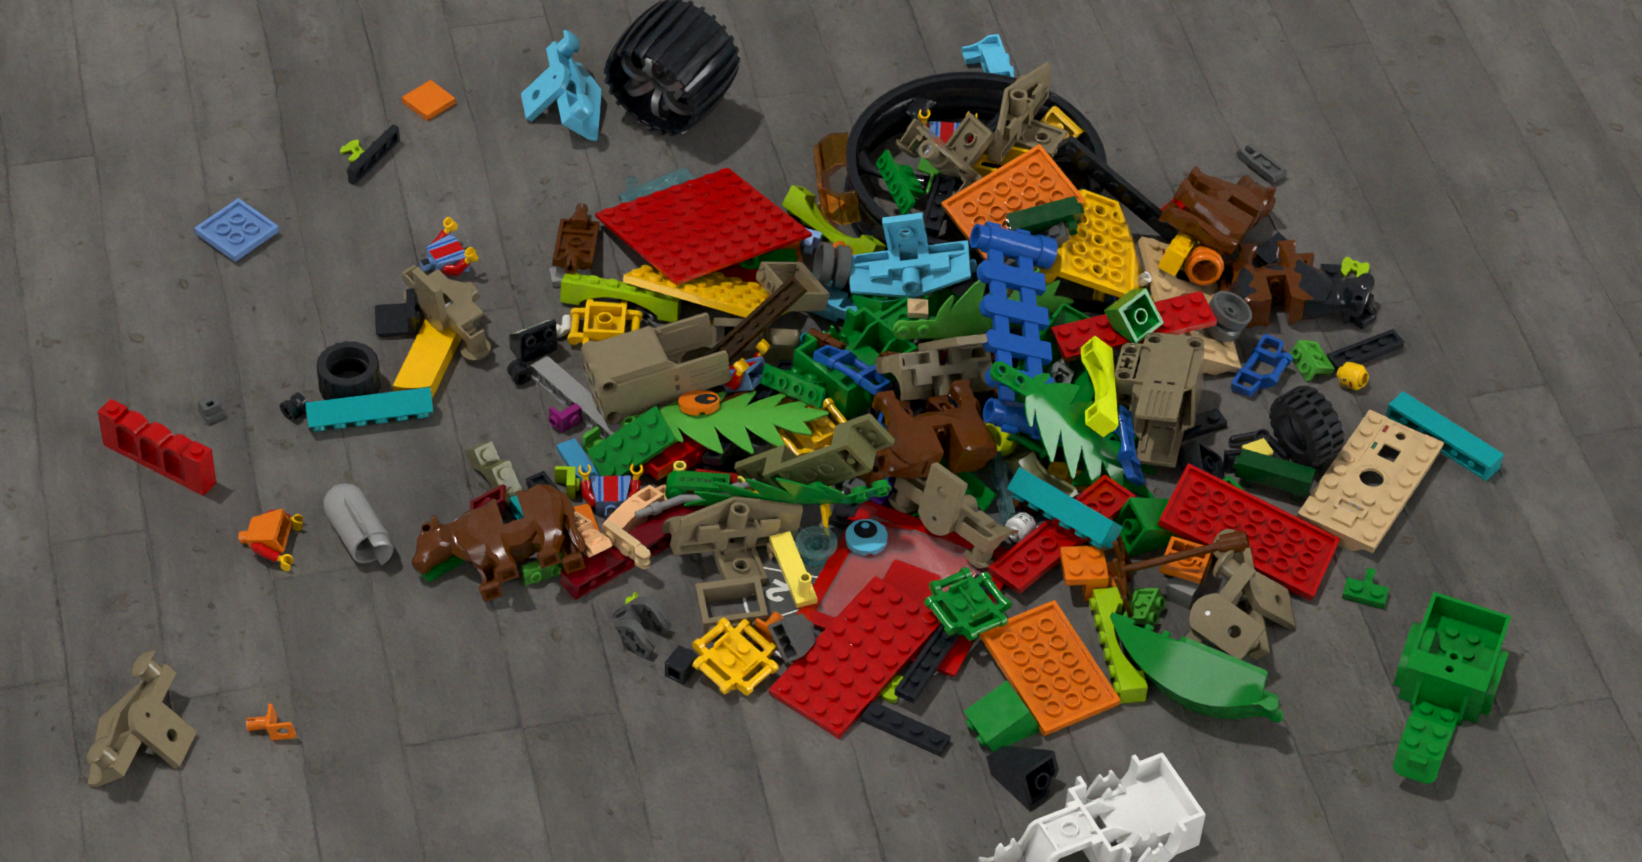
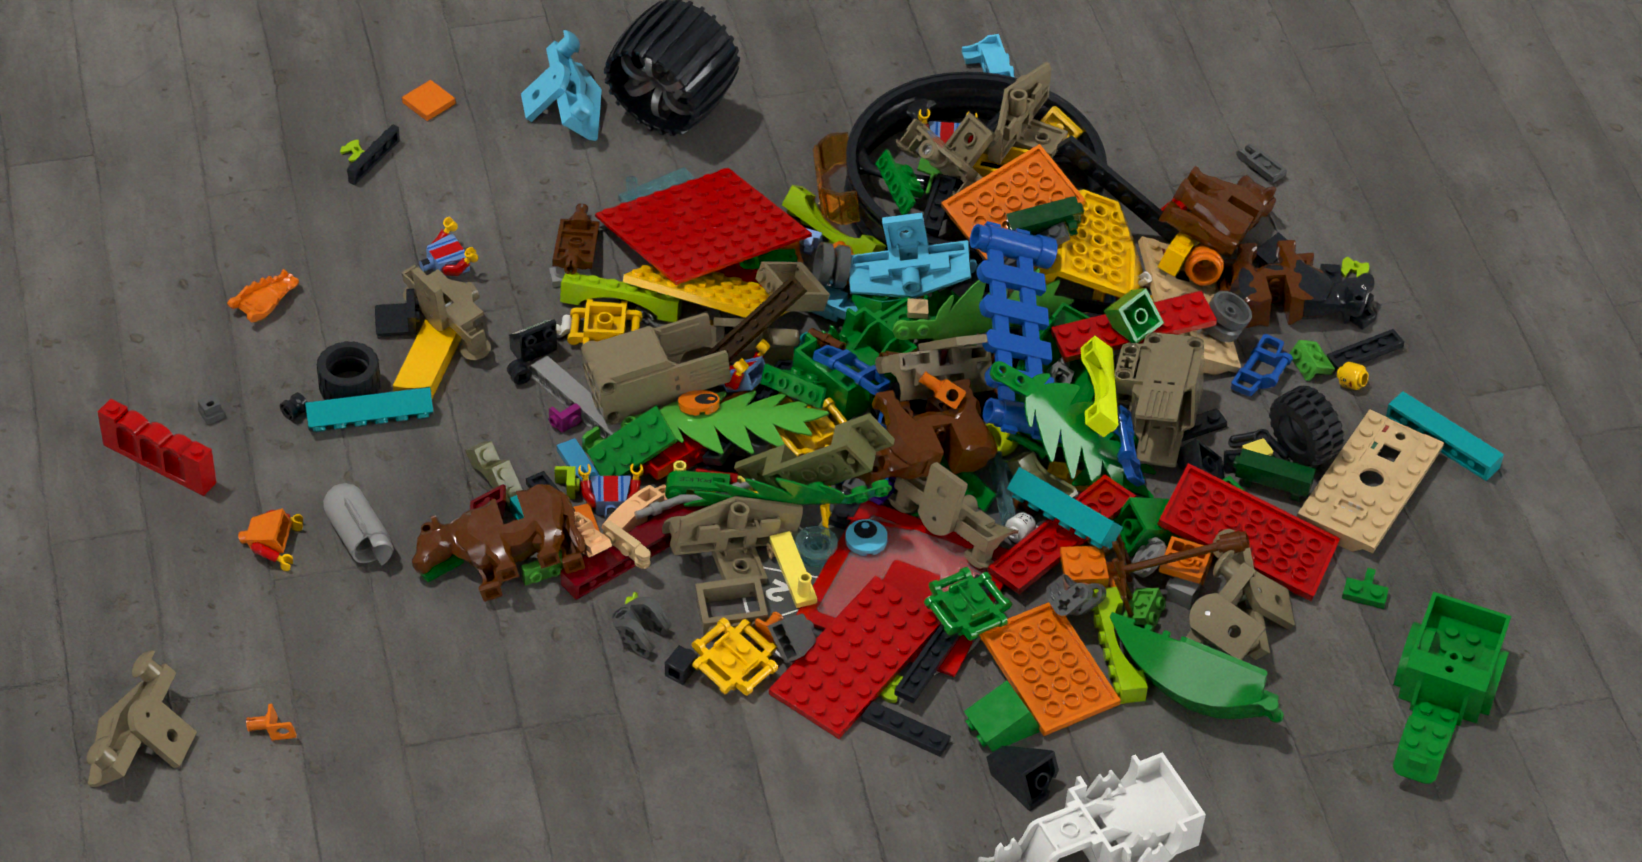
(236, 229): medium blue plate -> none
(262, 297): none -> orange animal
(940, 389): none -> orange bracket
(1074, 596): none -> dark grey piece
(1153, 549): none -> light grey tile

